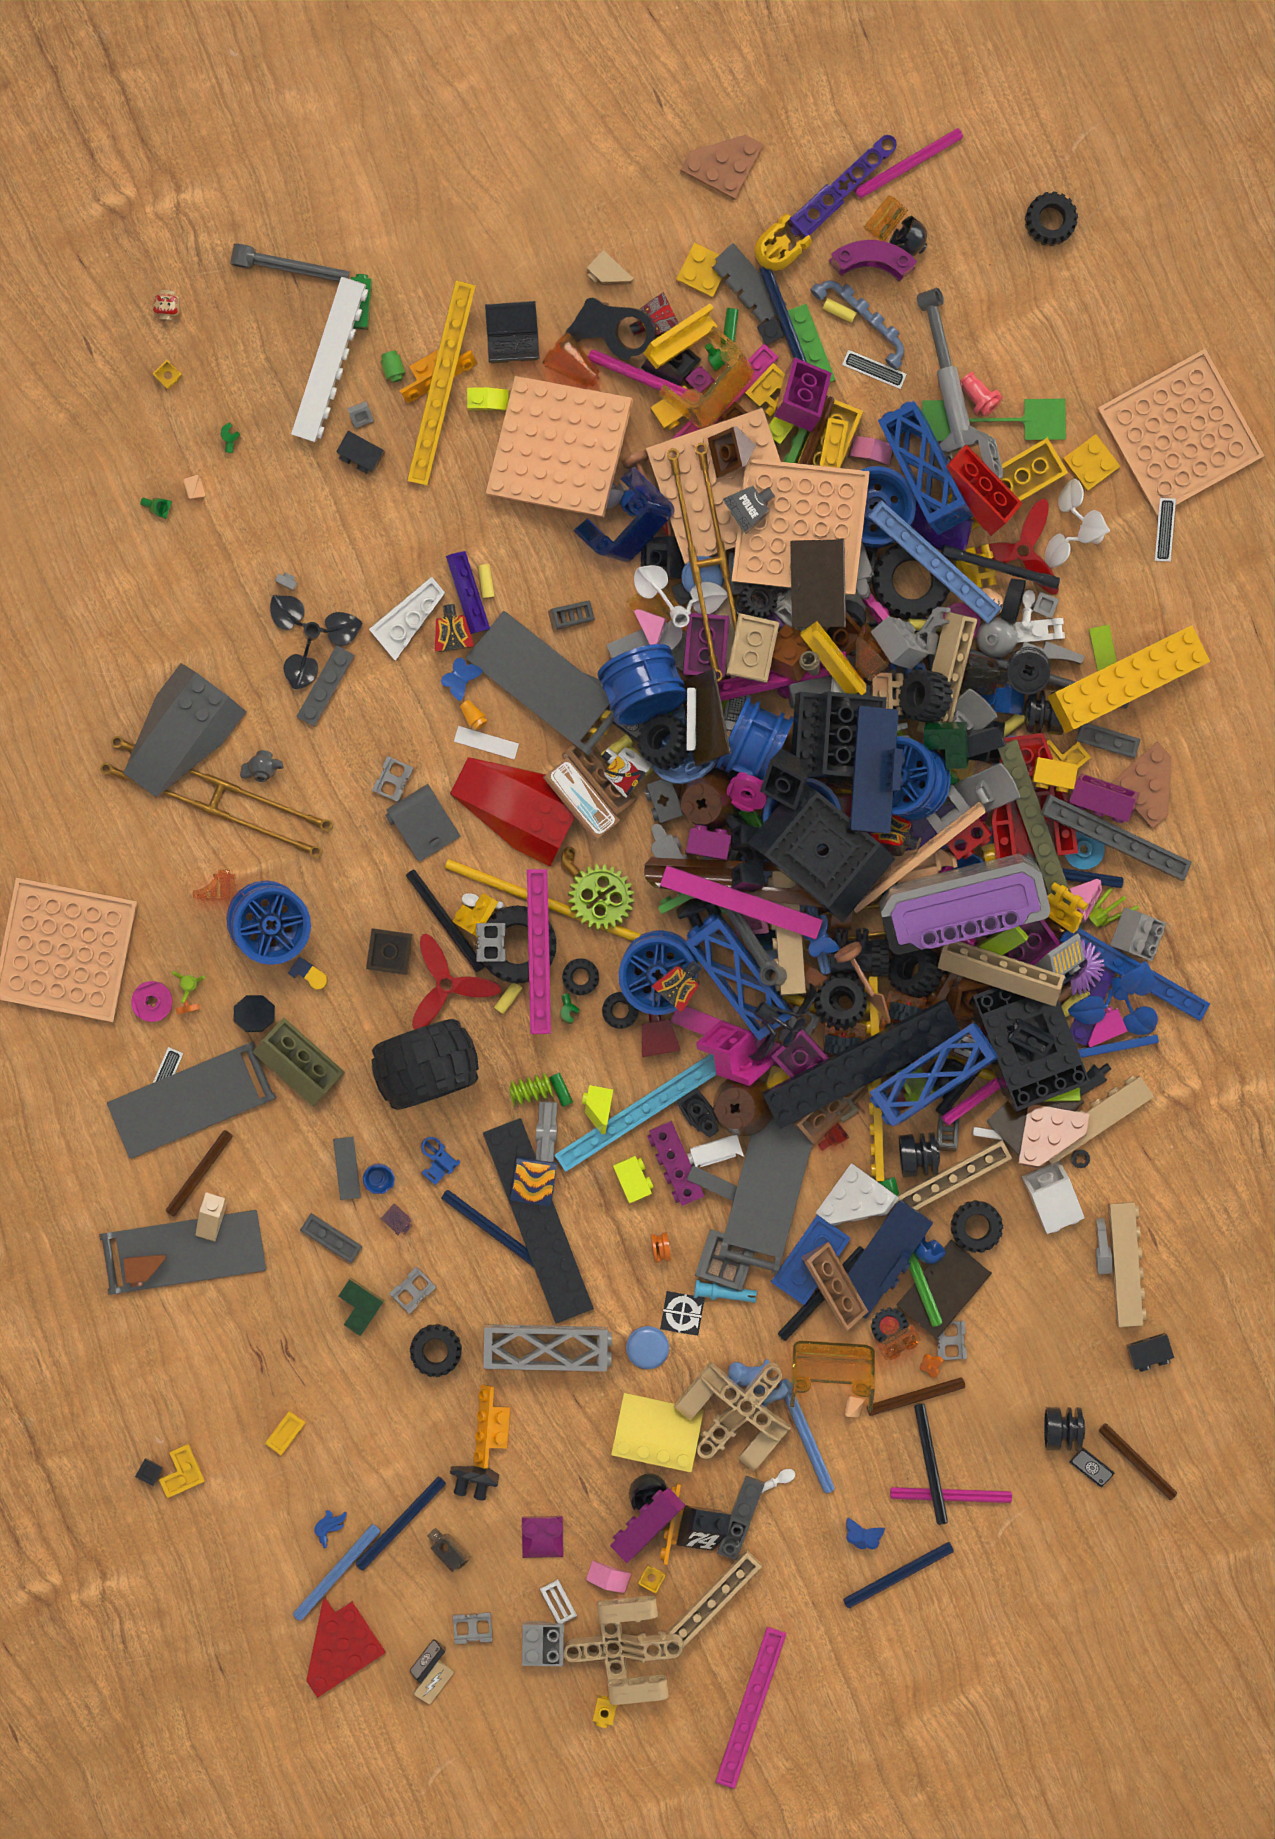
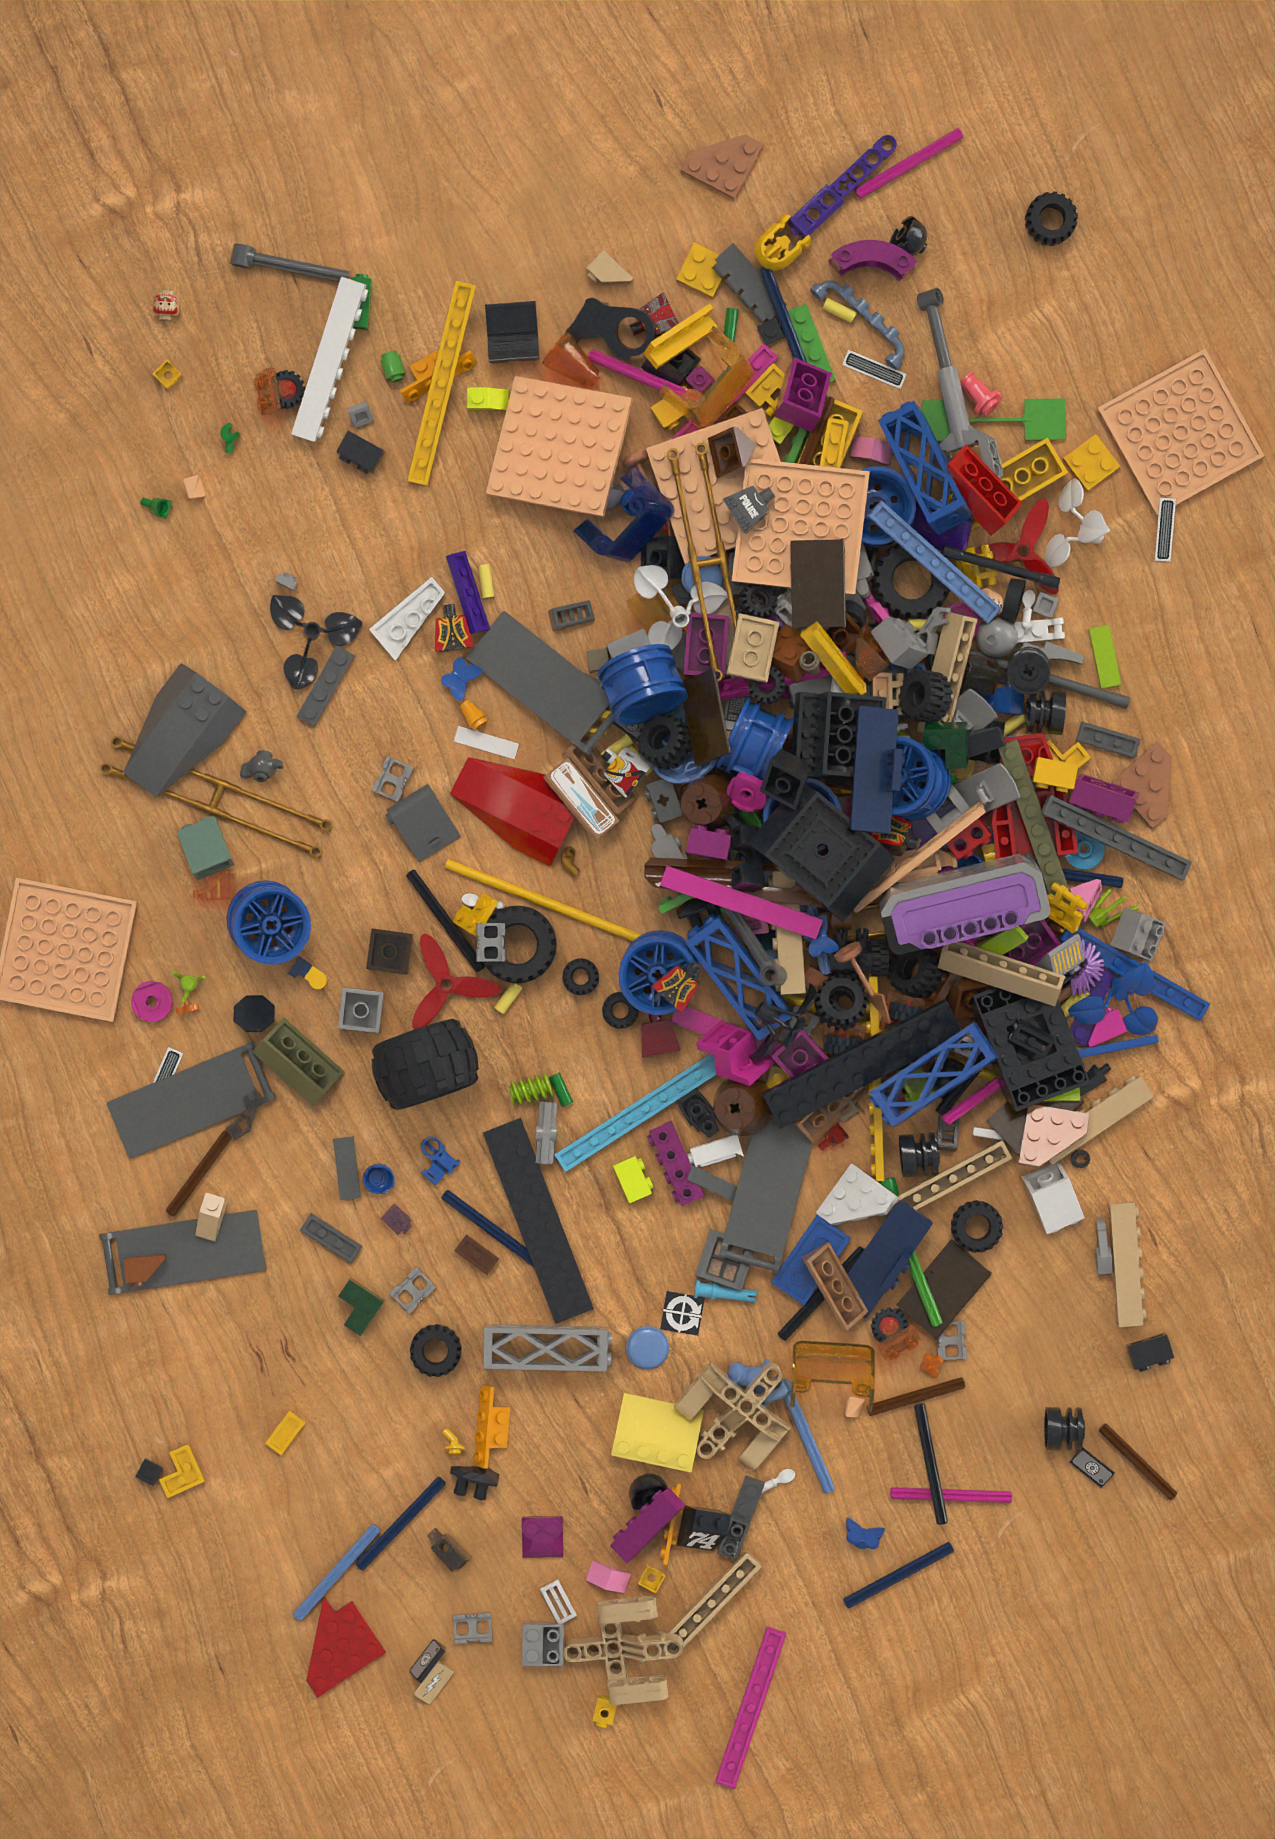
(205, 847): none -> sand green brick
(252, 1106): none -> clear smoke piece
(277, 390): none -> clear orange plate
(328, 1524): blue piece -> none
(361, 1010): none -> light grey brick
(454, 1447): none -> yellow plate
(476, 1254): none -> reddish brown plate
(533, 1181): slope -> none
(538, 951): dark pink tile -> none
(567, 1008): green piece -> none
(597, 658): none -> dark tan tile
(598, 1106): neon yellow slope -> none
(613, 911): lime gear -> none
(652, 625): bright pink slope -> none
(663, 1247): orange wheel -> none
(691, 718): white tile -> none
(714, 357): green piece -> none
(772, 696): none -> black tyre
(885, 218): clear yellow slope -> none
(929, 1252): blue hair -> none
(1128, 679): yellow brick -> none

